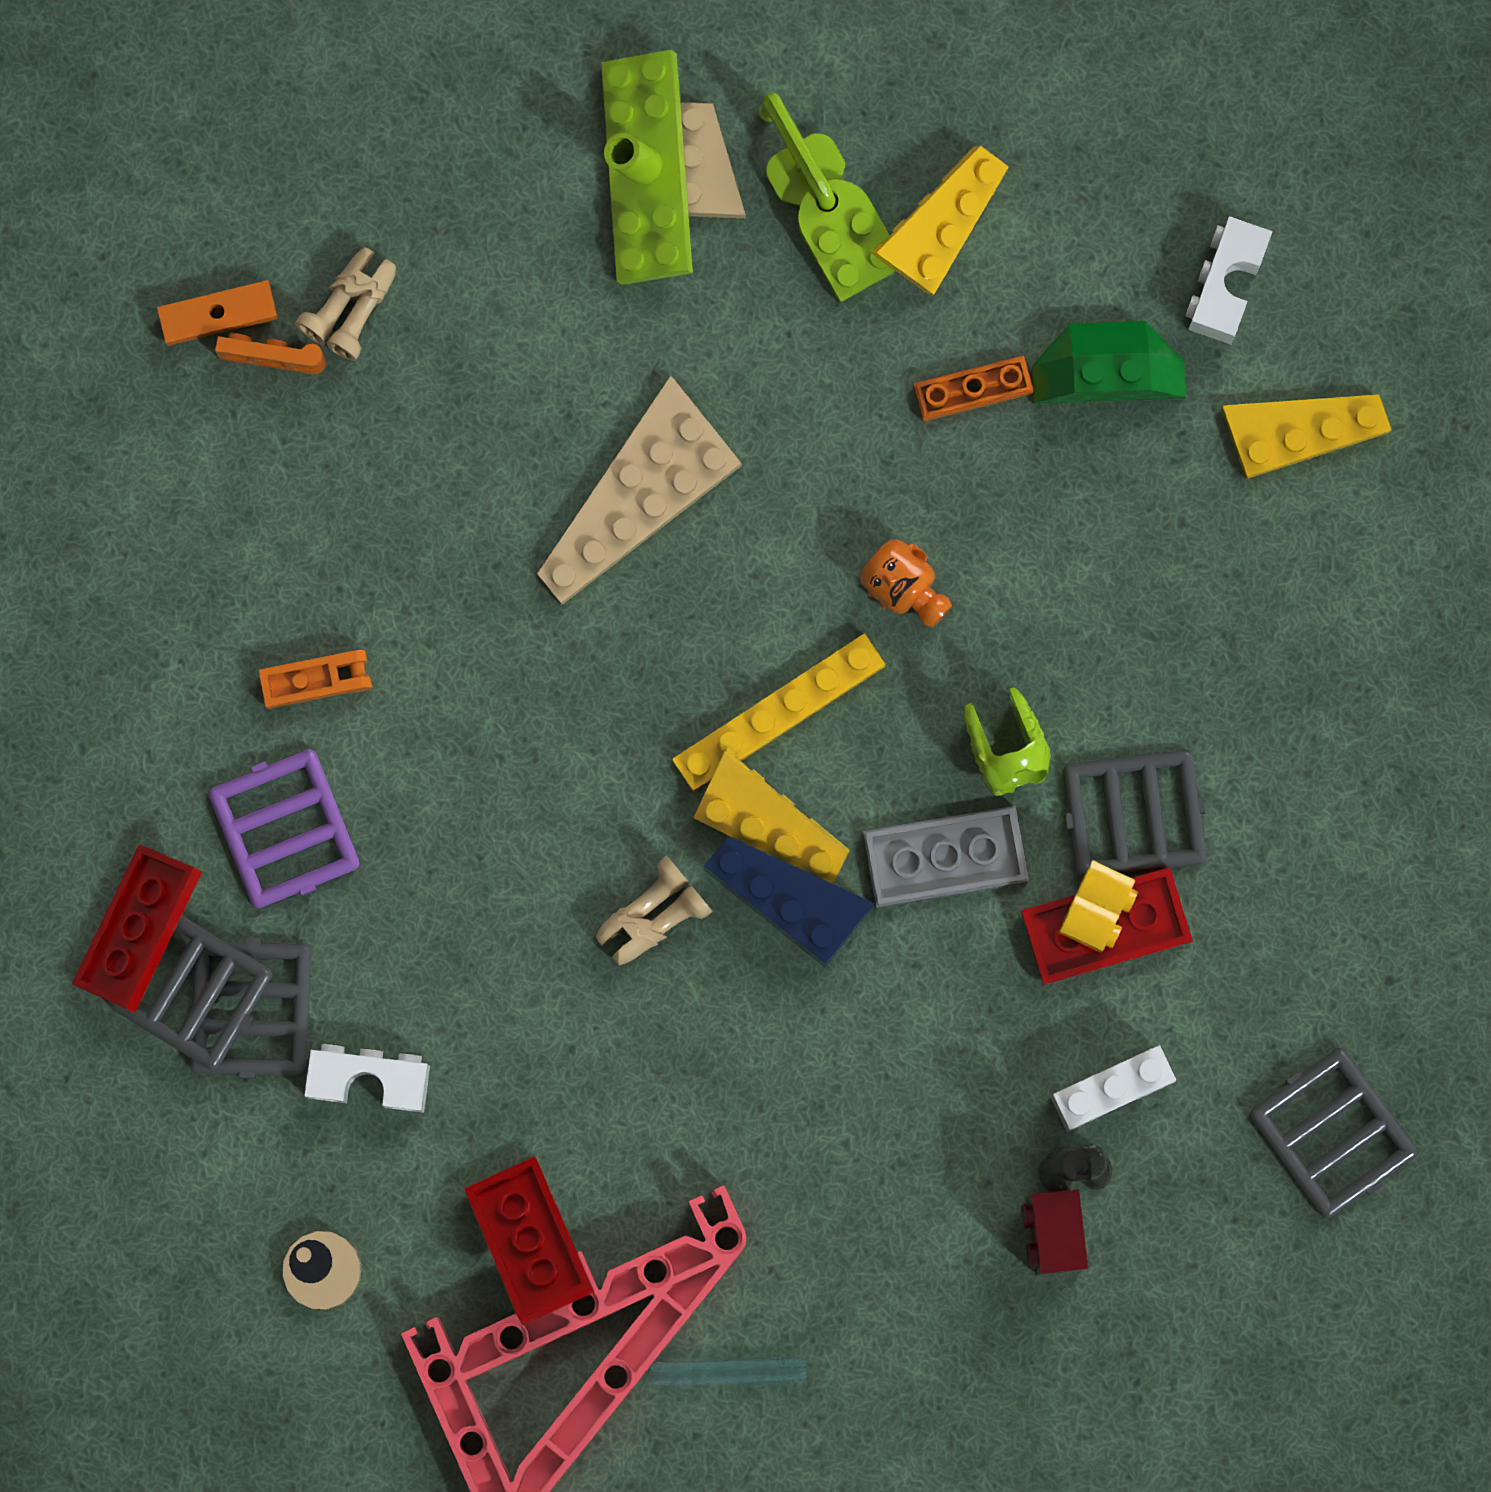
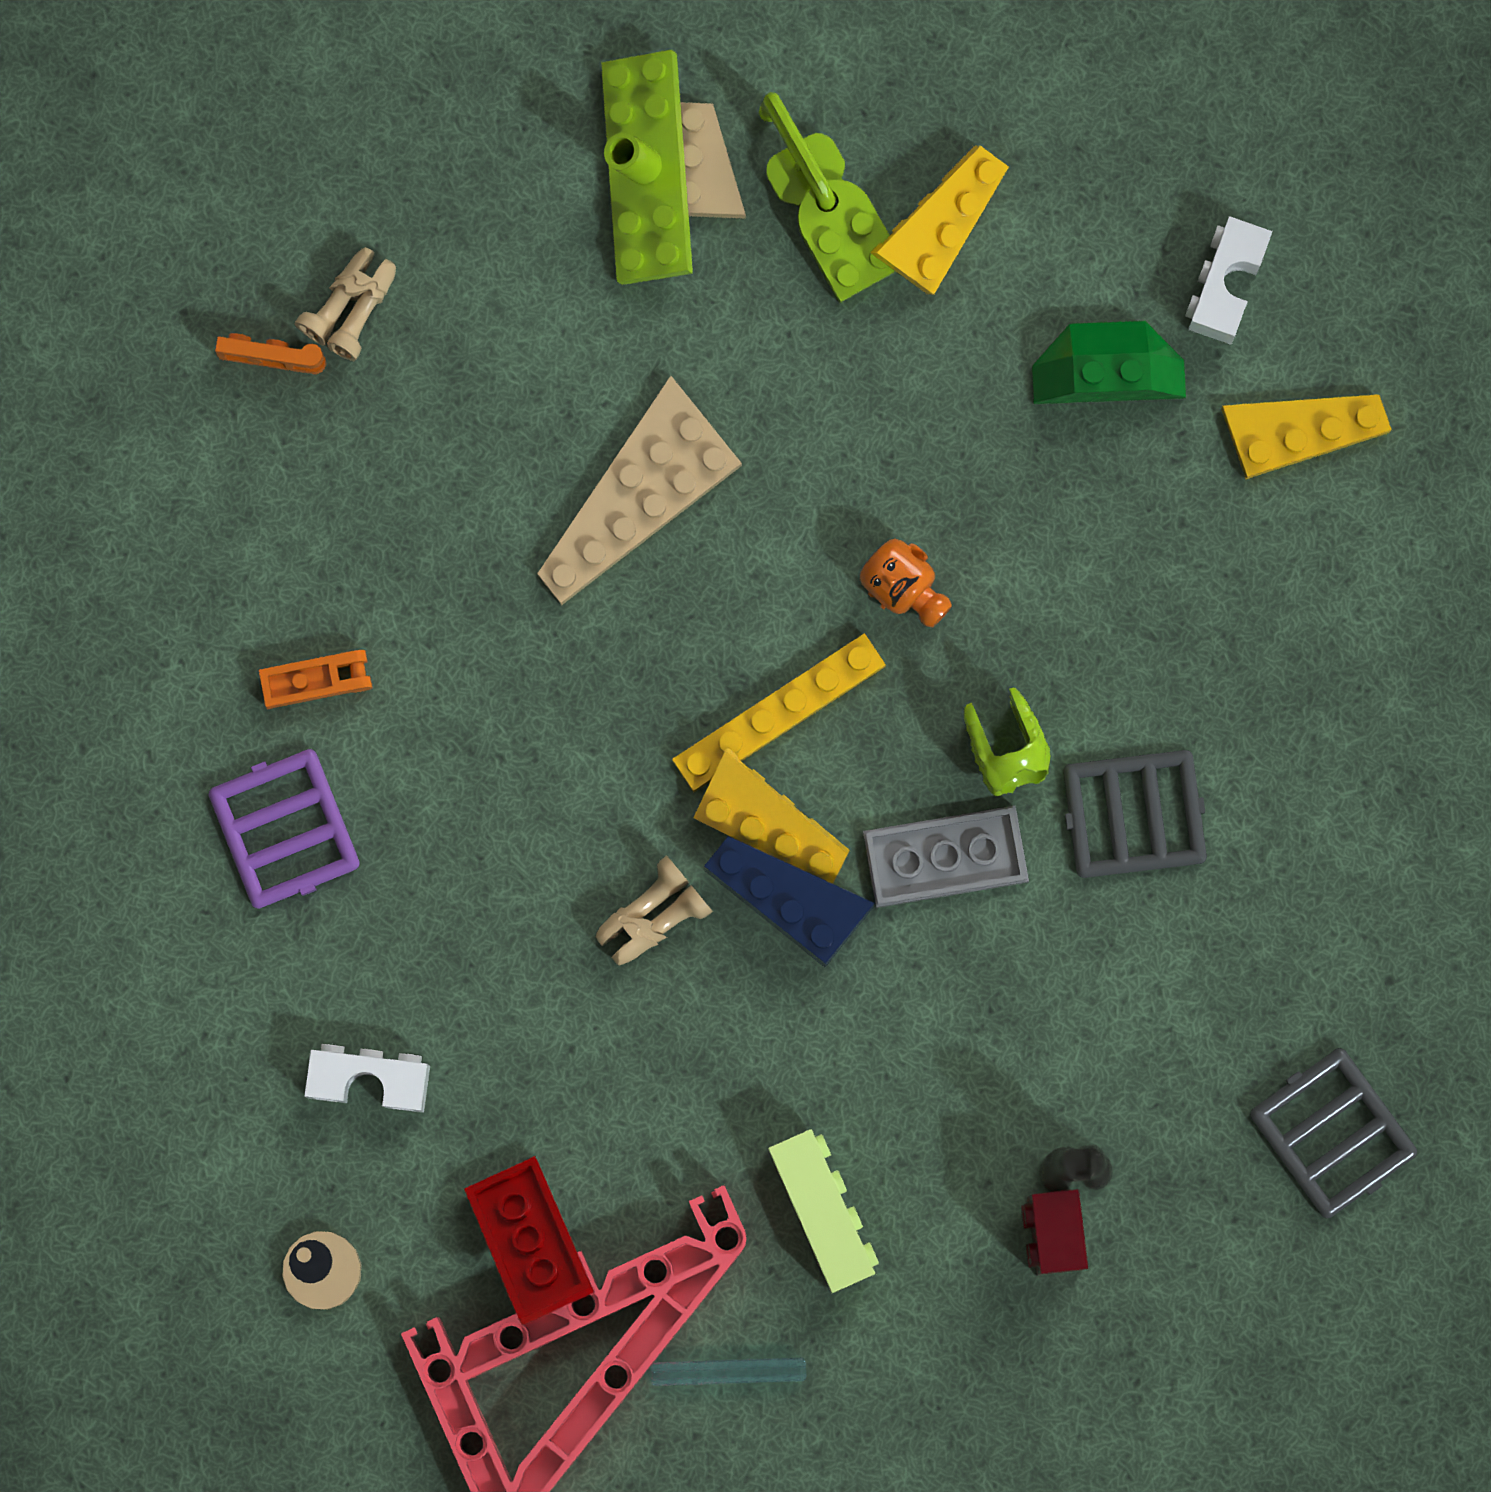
(137, 928): red plate -> none
(194, 320): orange tile -> none
(240, 1017): dark grey bar -> none
(296, 1029): dark grey bar -> none
(822, 1211): none -> yellowish green brick
(950, 394): orange tile -> none
(1097, 907): yellow brick -> none
(1113, 1088): white arch -> none
(1150, 926): red plate -> none

